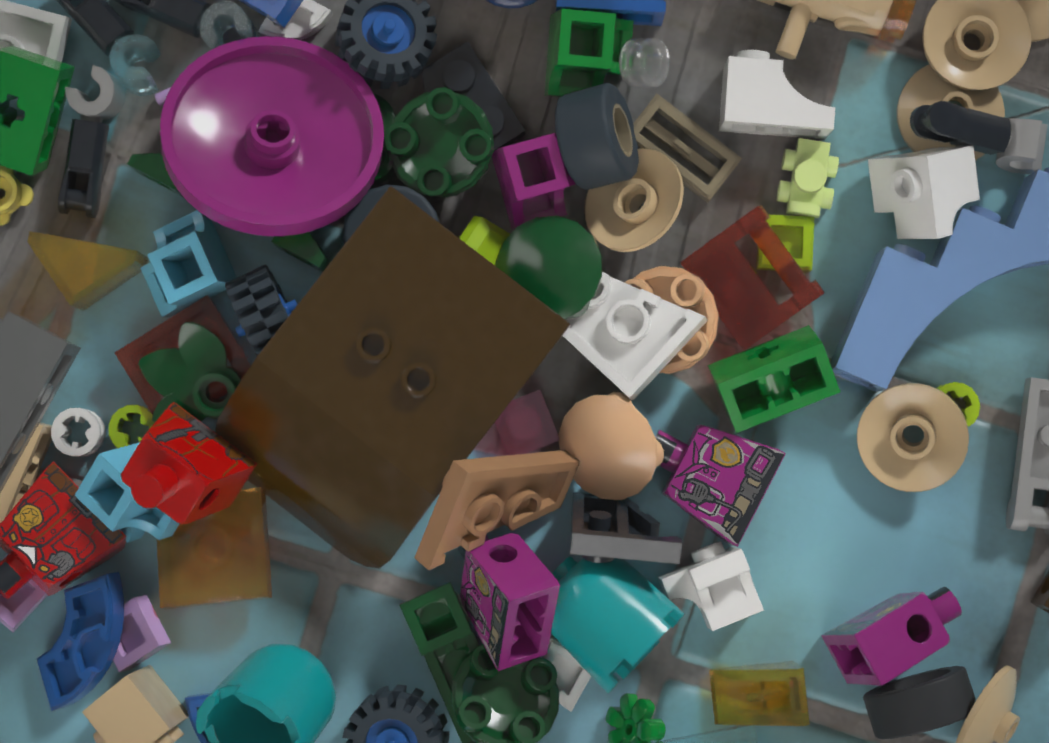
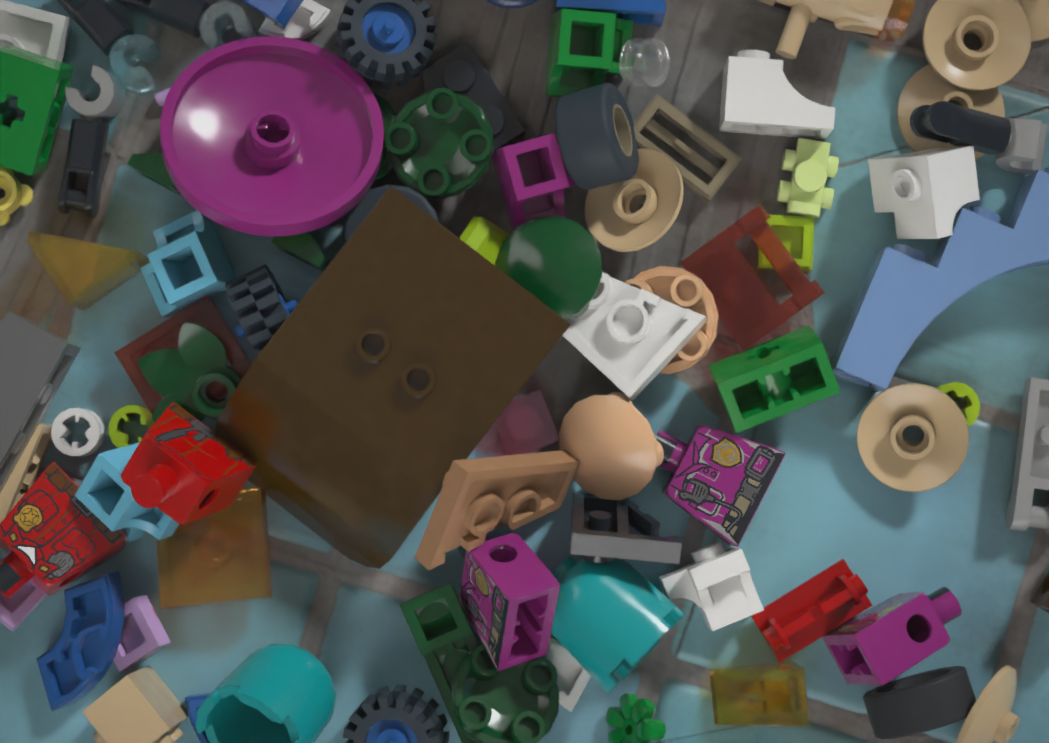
(812, 610): none -> red hinge

